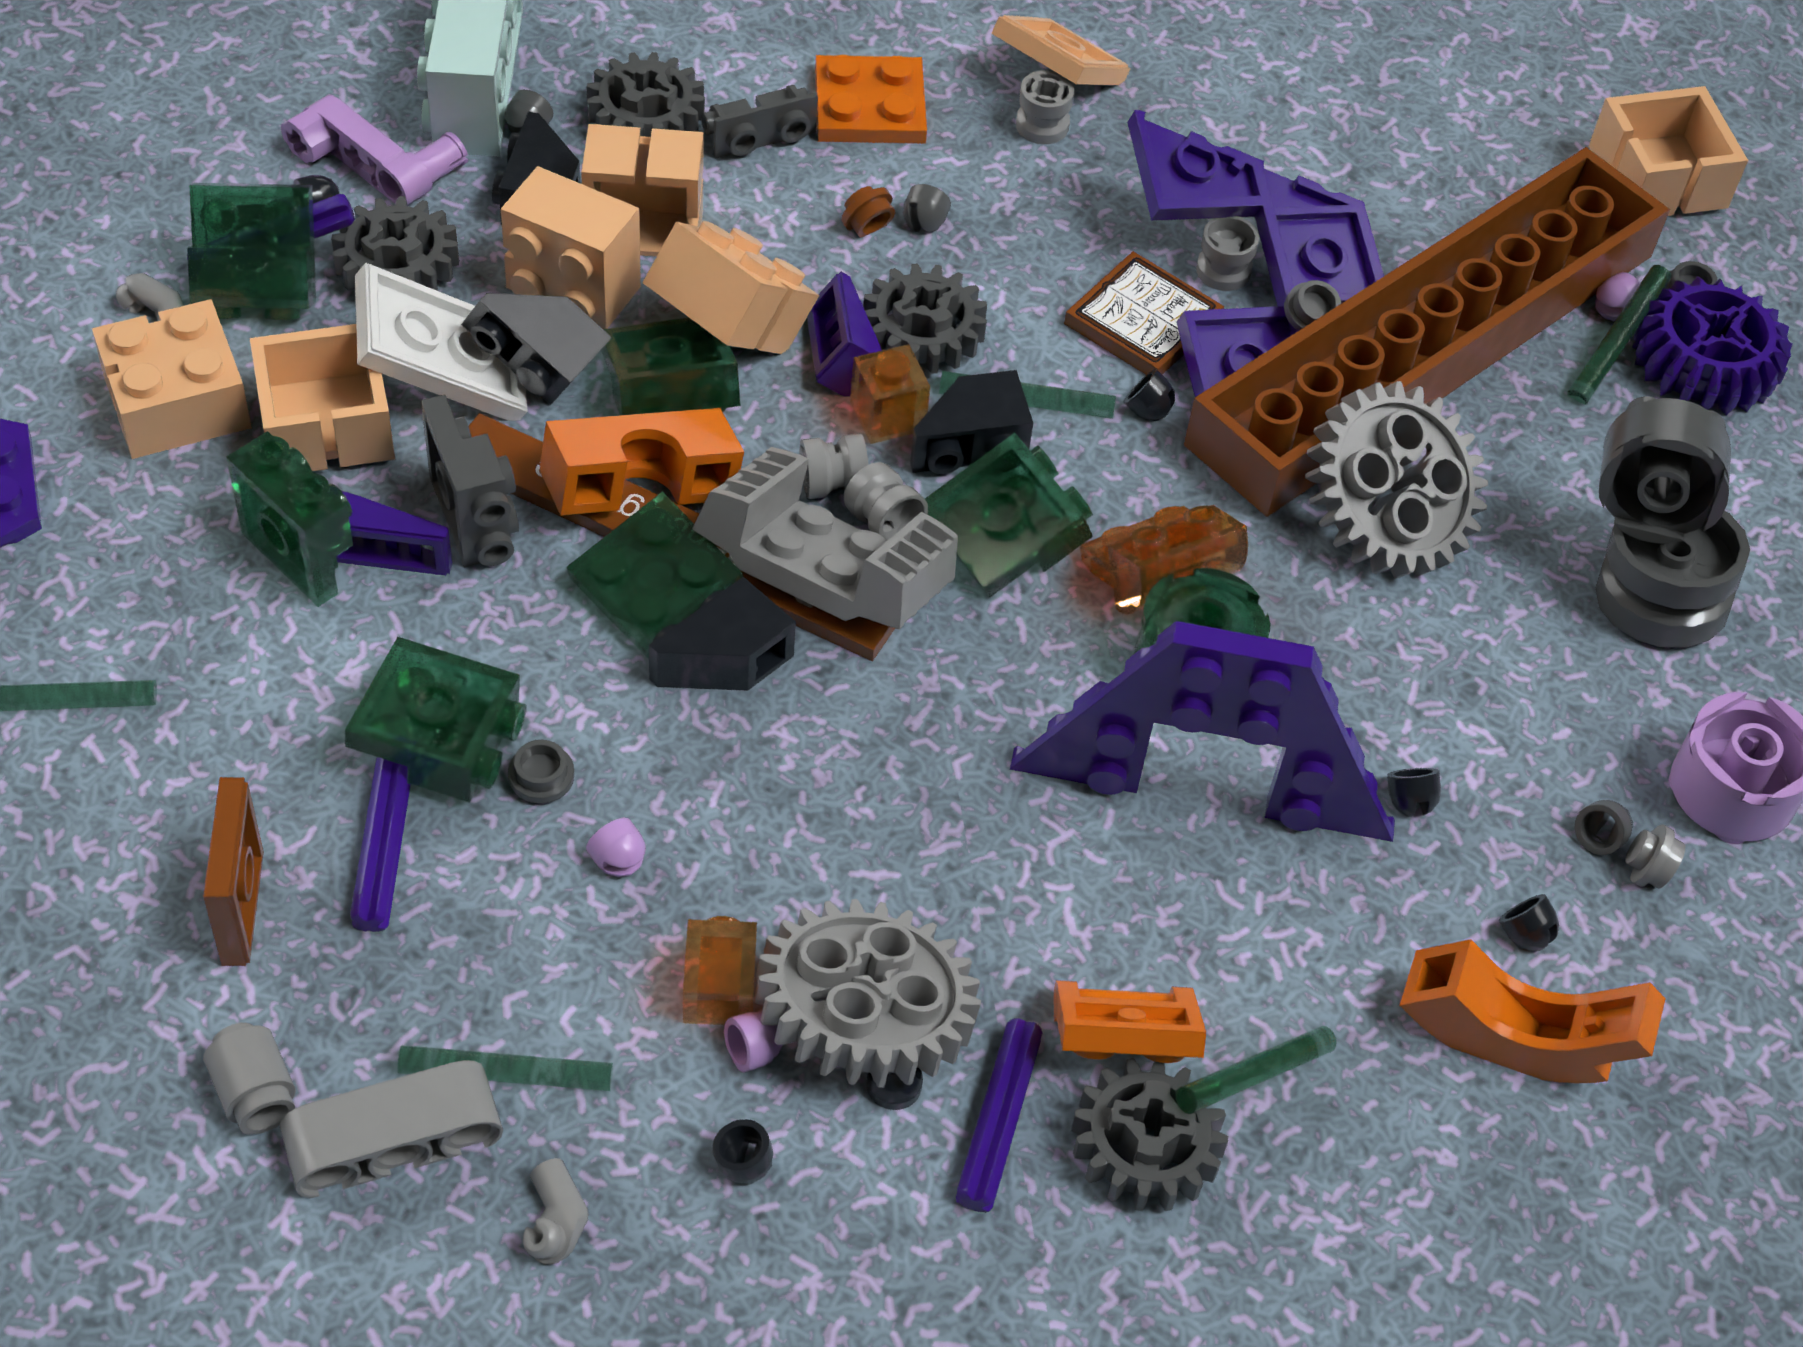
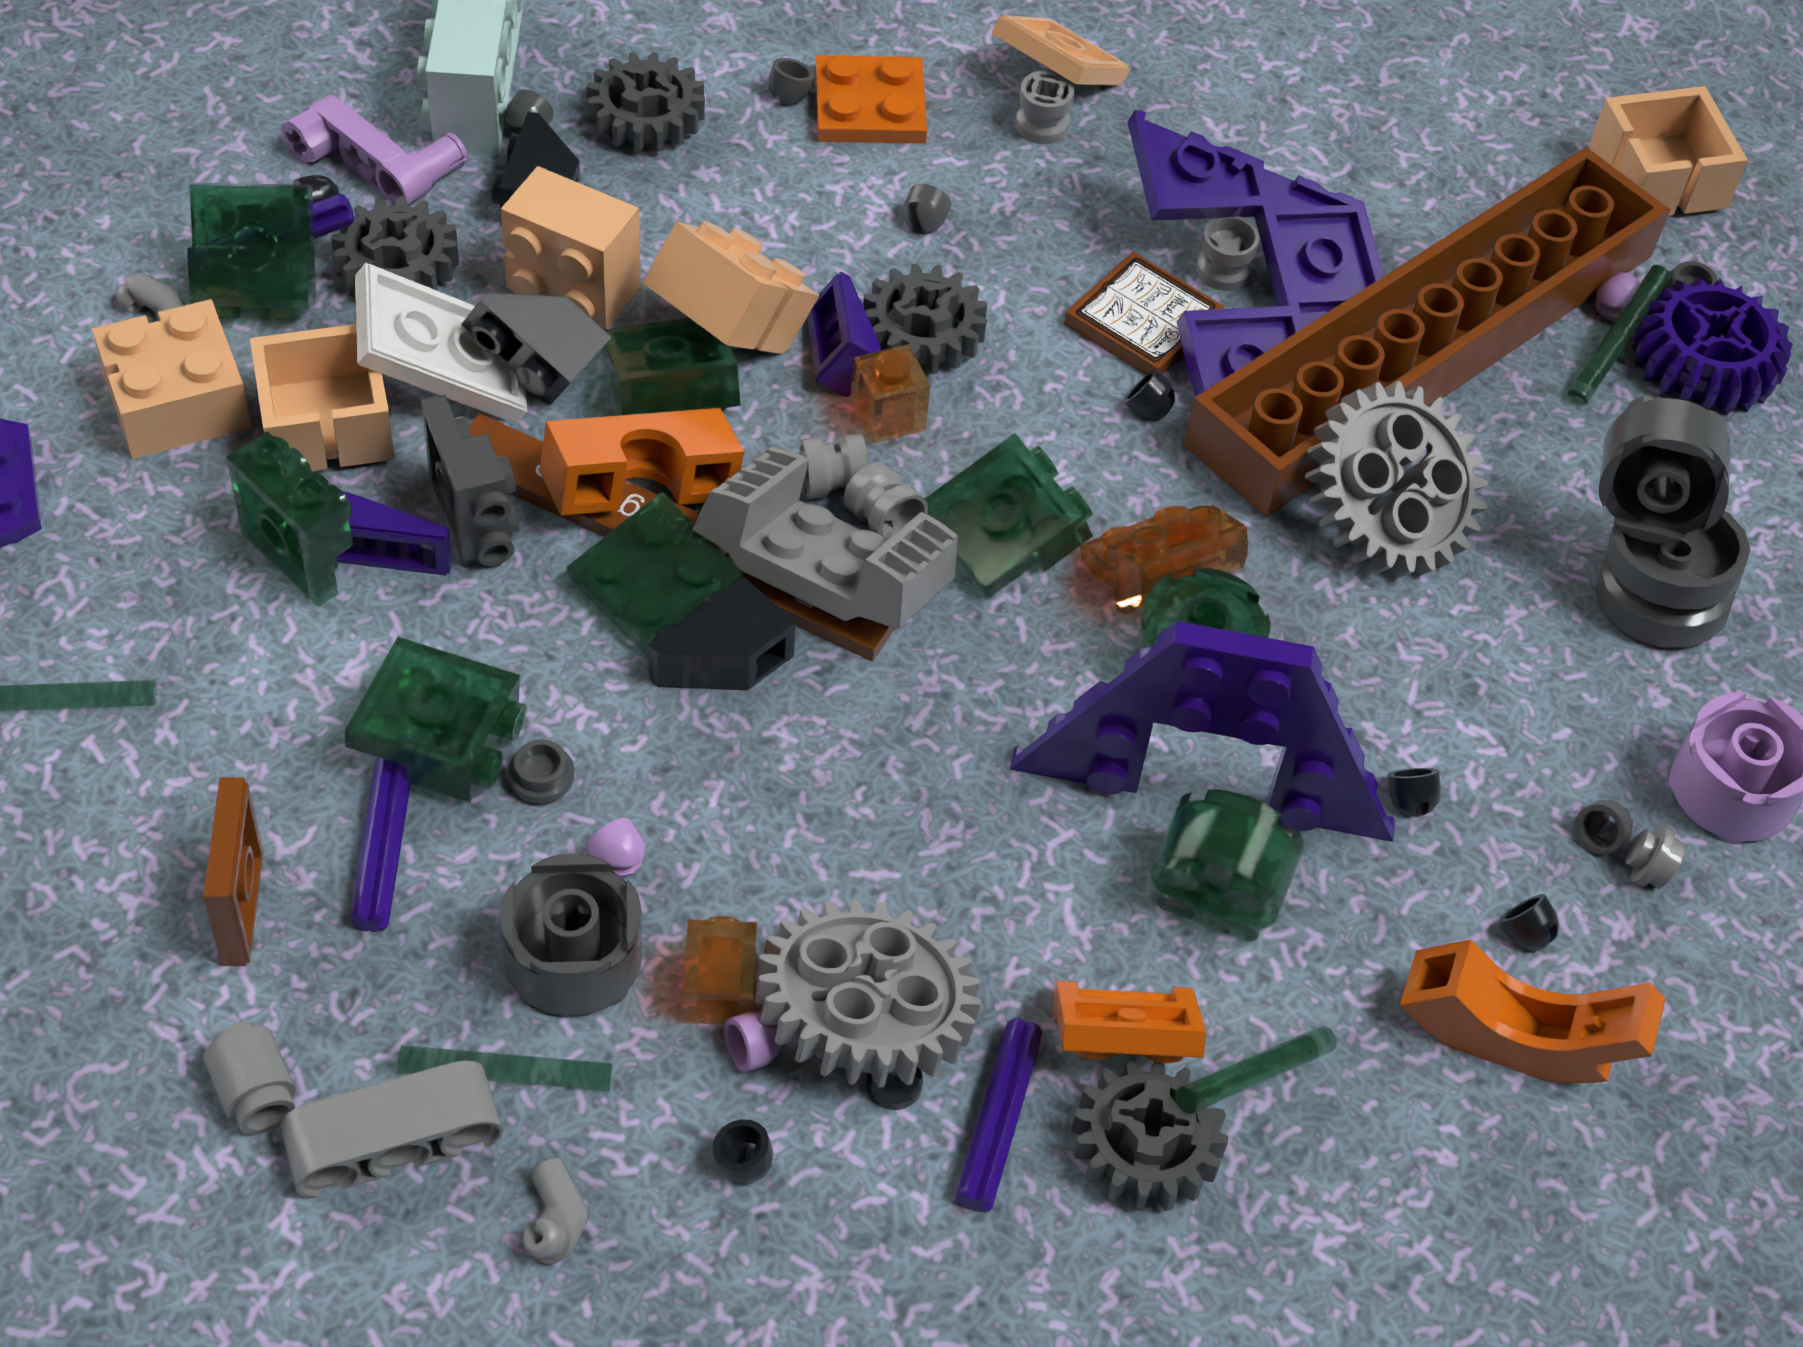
(571, 935): none -> dark grey brick
(652, 173): light nougat piece -> none
(779, 117): dark grey hinge -> none
(790, 80): none -> dark grey hinge
(868, 210): dark orange plate -> none
(970, 422): black slope -> none
(1054, 397): clear green bar -> none
(1226, 862): none -> clear green brick
(1309, 302): dark grey plate -> none

